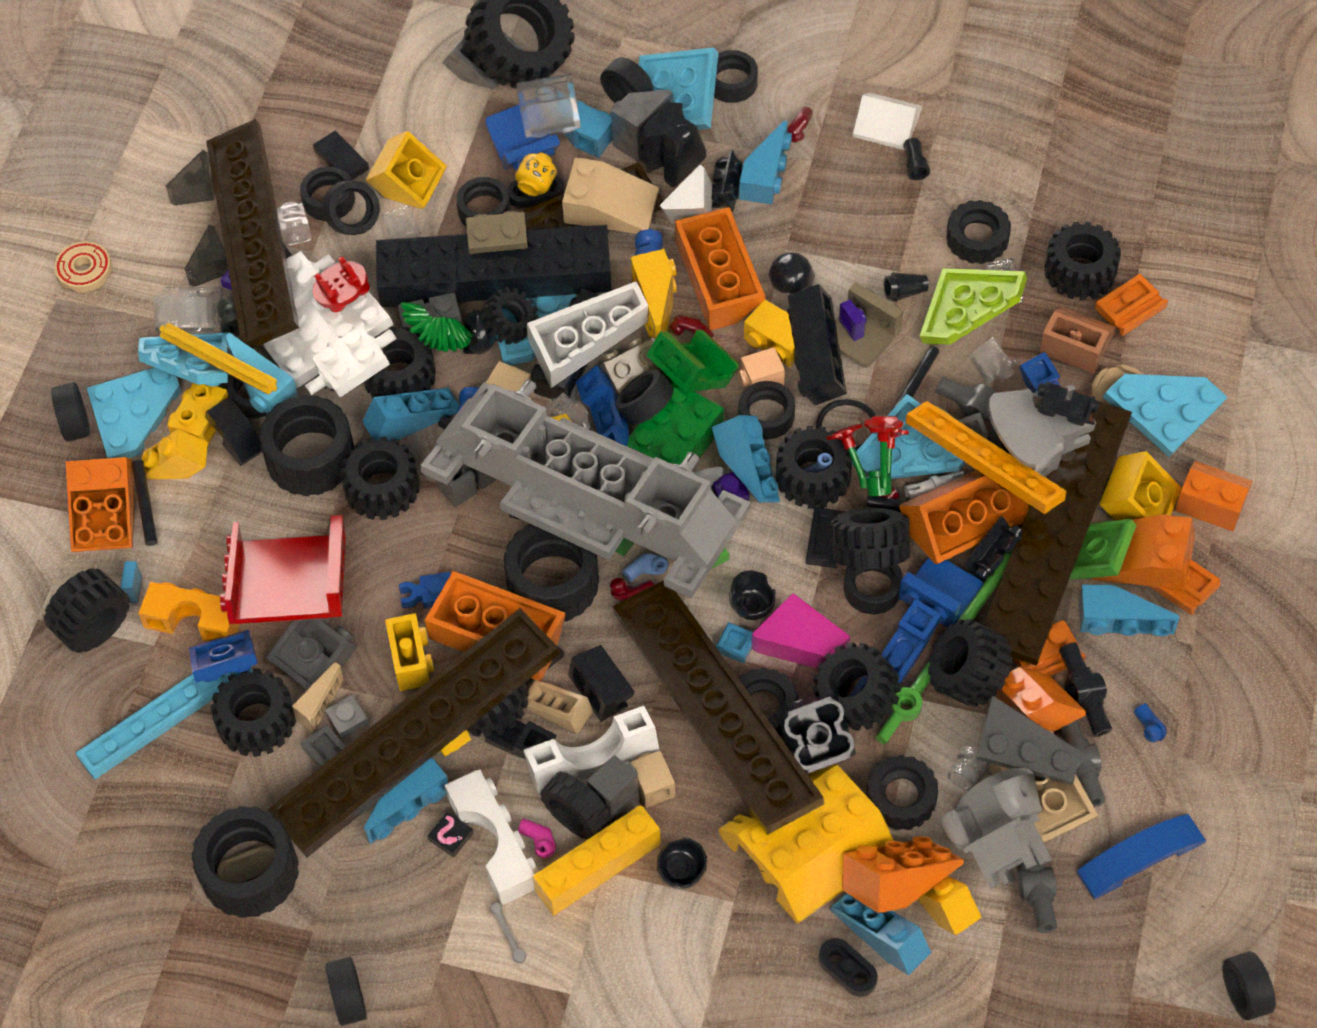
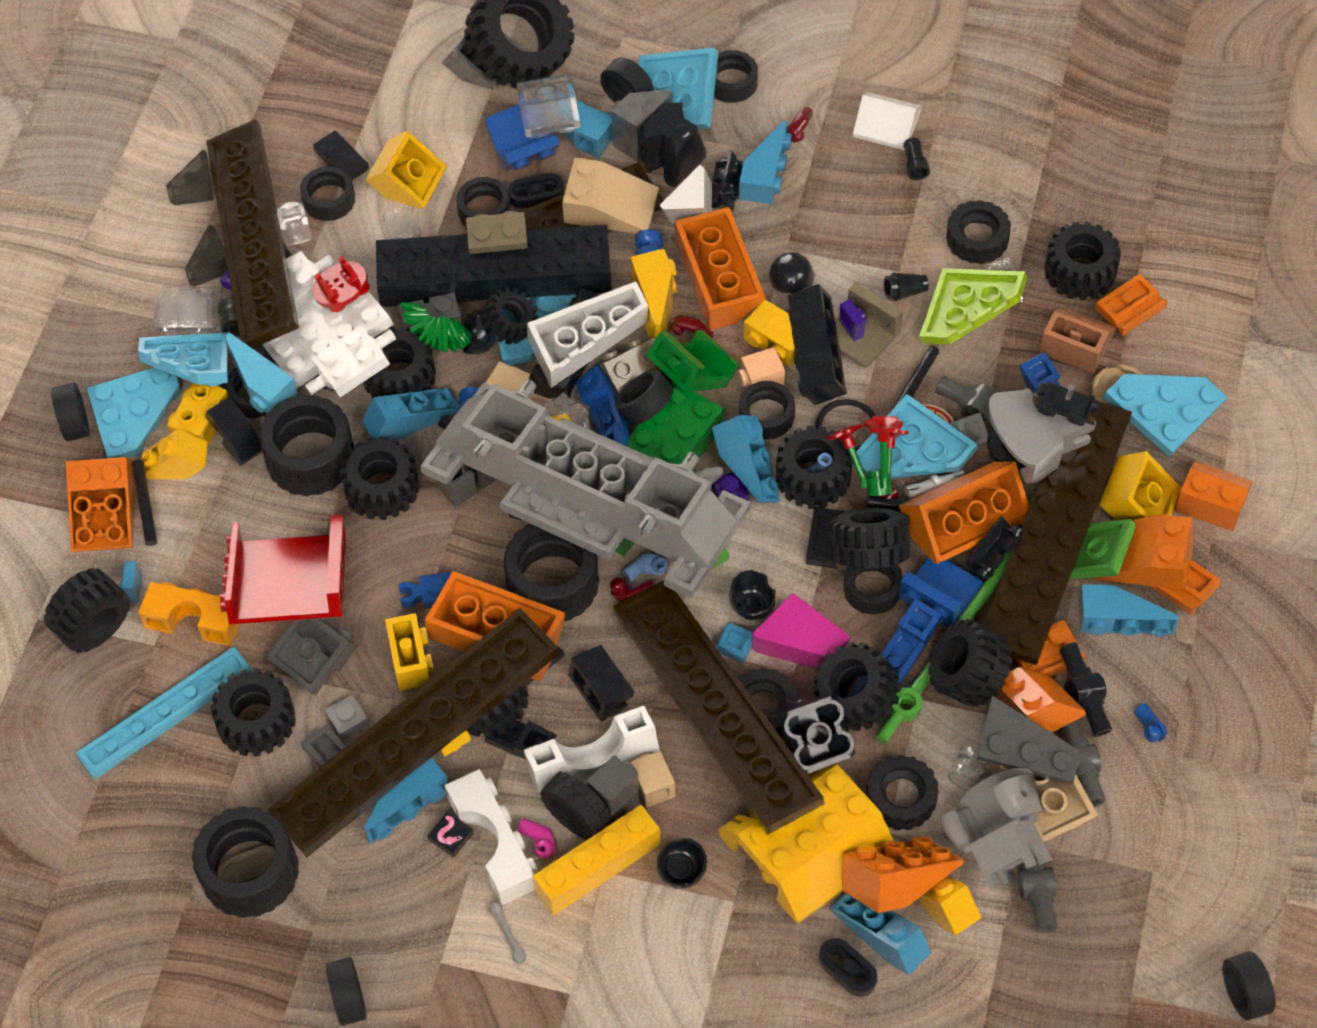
(83, 253): tan tile -> none
(218, 358): yellow axle -> none
(222, 656): blue plate -> none
(312, 704): tan slope -> none
(371, 213): black tyre -> none
(535, 174): yellow head -> none
(574, 714): tan slope -> none
(986, 457): light orange plate -> none
(992, 361): clear bracket -> none
(1138, 853): blue slope -> none

